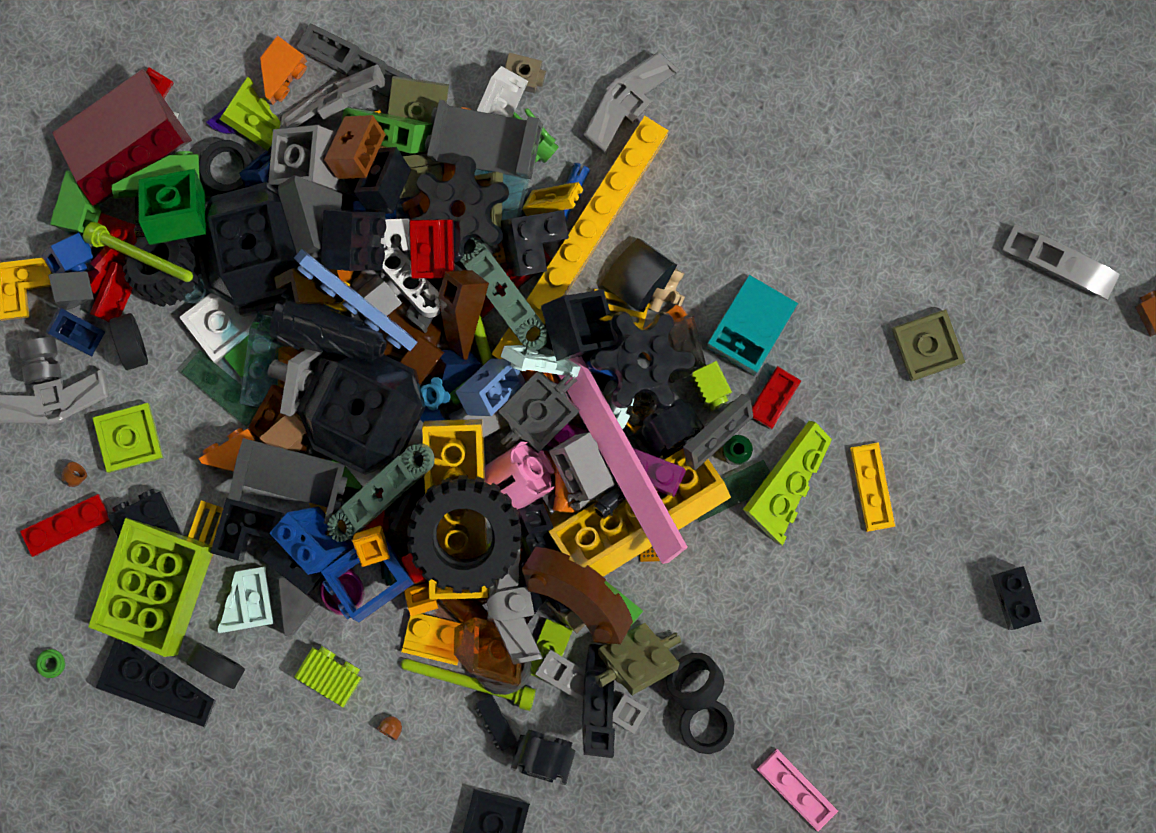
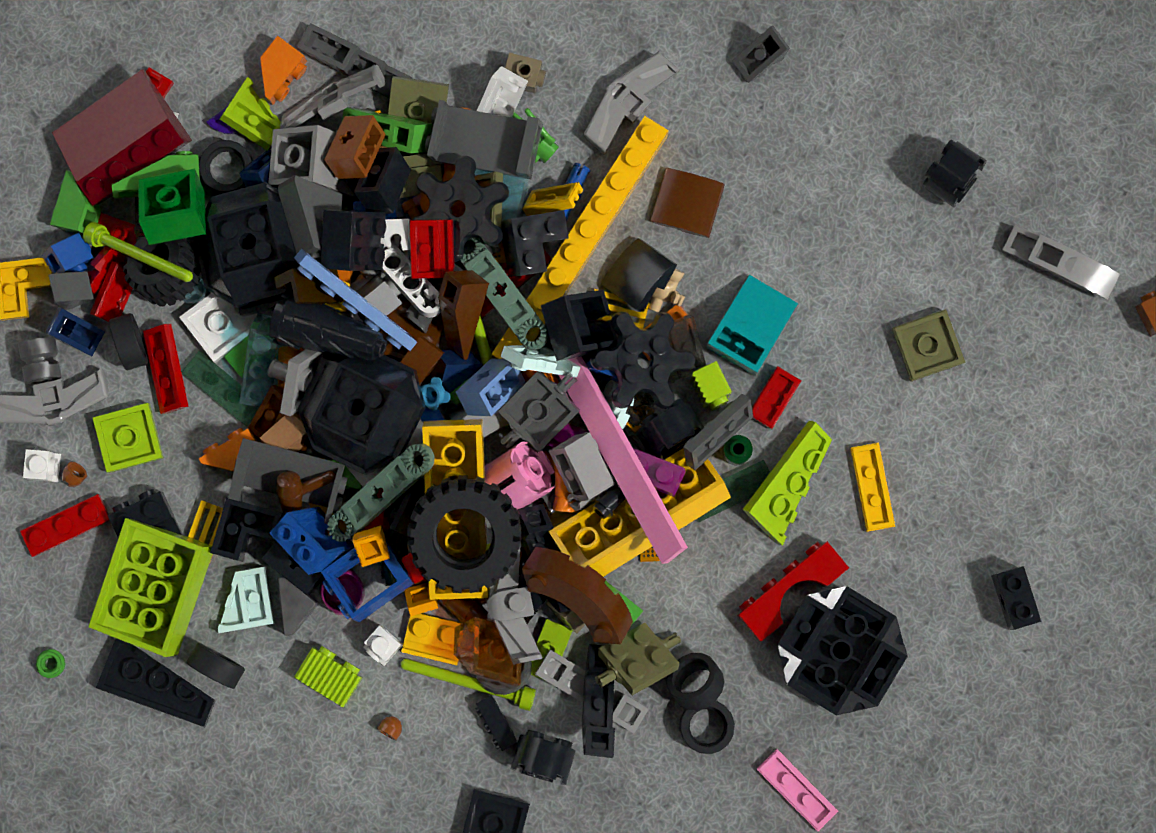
(41, 465): none -> white brick
(165, 368): none -> red plate
(291, 489): none -> reddish brown piece
(382, 645): none -> white brick
(687, 202): none -> reddish brown slope
(761, 54): none -> dark grey slope
(763, 614): none -> red arch
(872, 655): none -> black piece
(954, 173): none -> black brick

